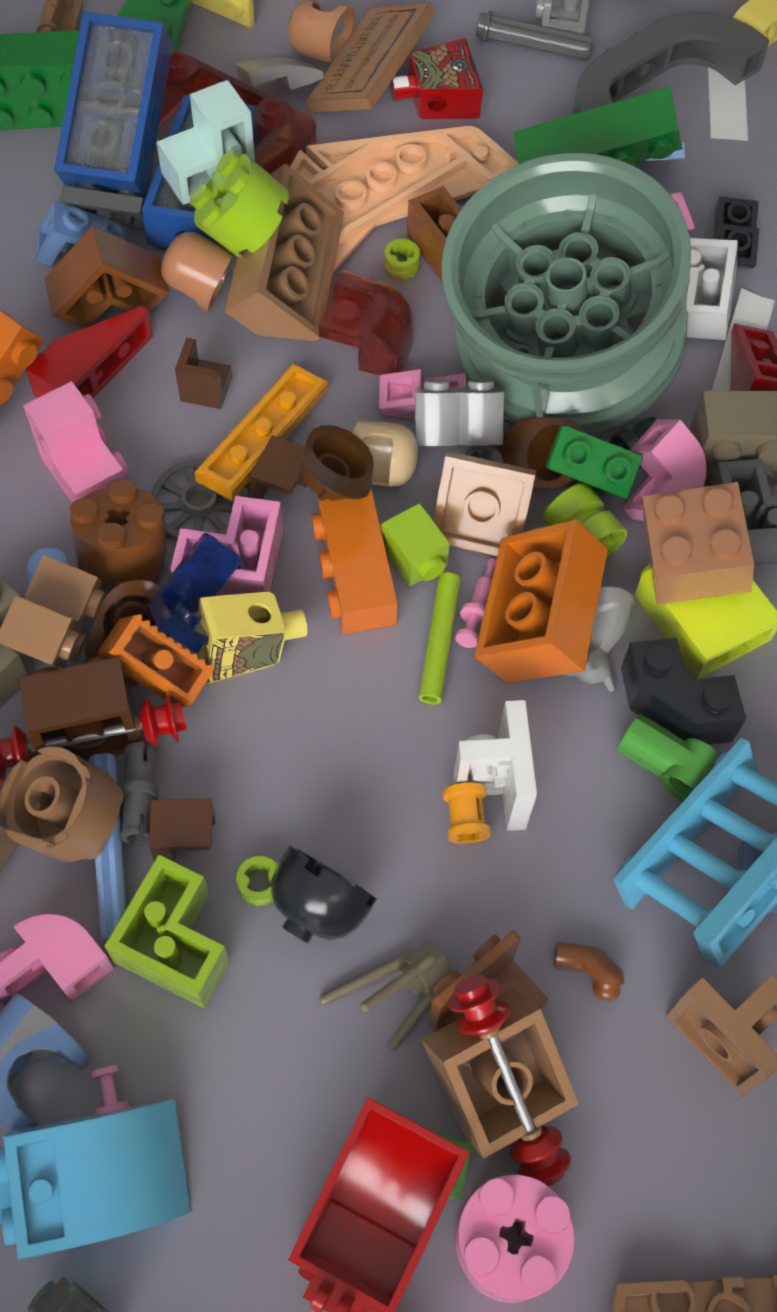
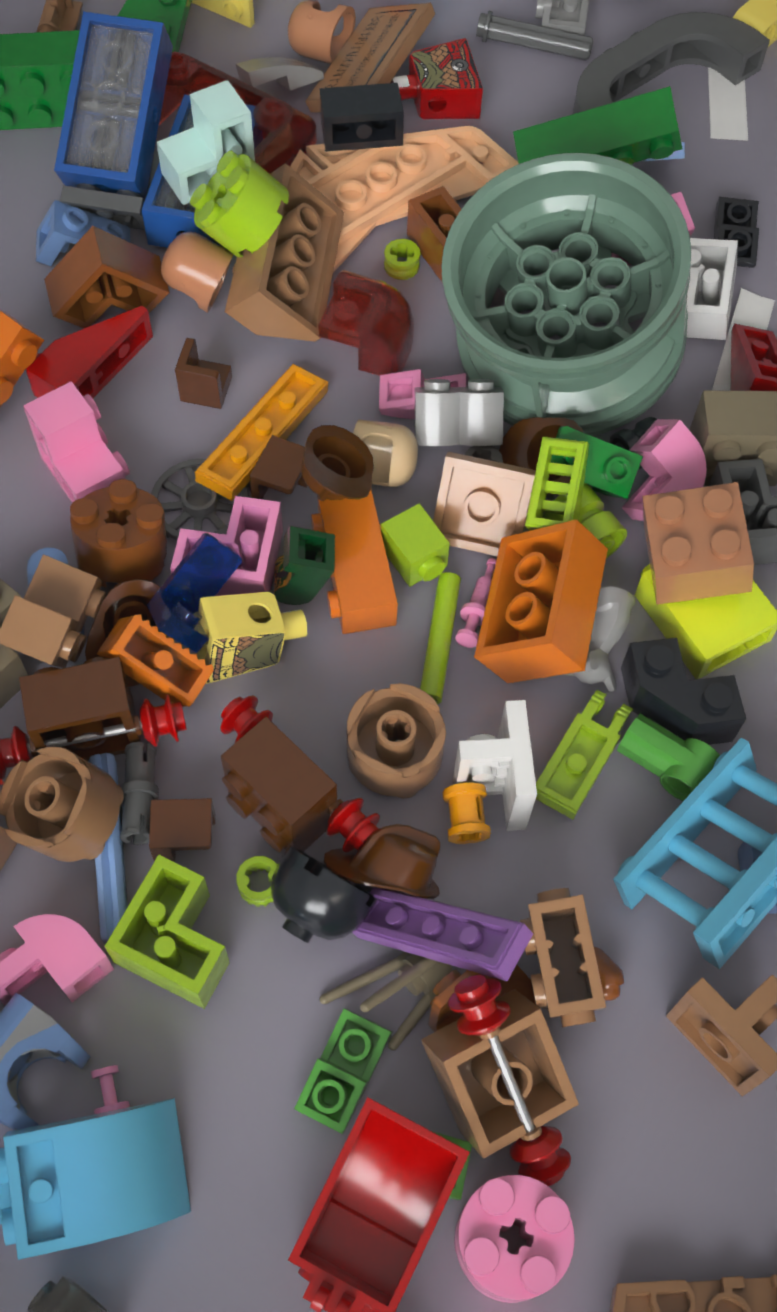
(283, 786): none -> reddish brown brick
(304, 566): none -> dark green leg
(343, 1071): none -> bright green slope
(361, 117): none -> black brick
(374, 726): none -> medium nougat brick
(391, 859): none -> reddish brown piece
(445, 933): none -> medium lavender tile
(541, 485): none -> lime slope
(566, 957): none -> medium nougat brick
(580, 758): none -> lime hinge

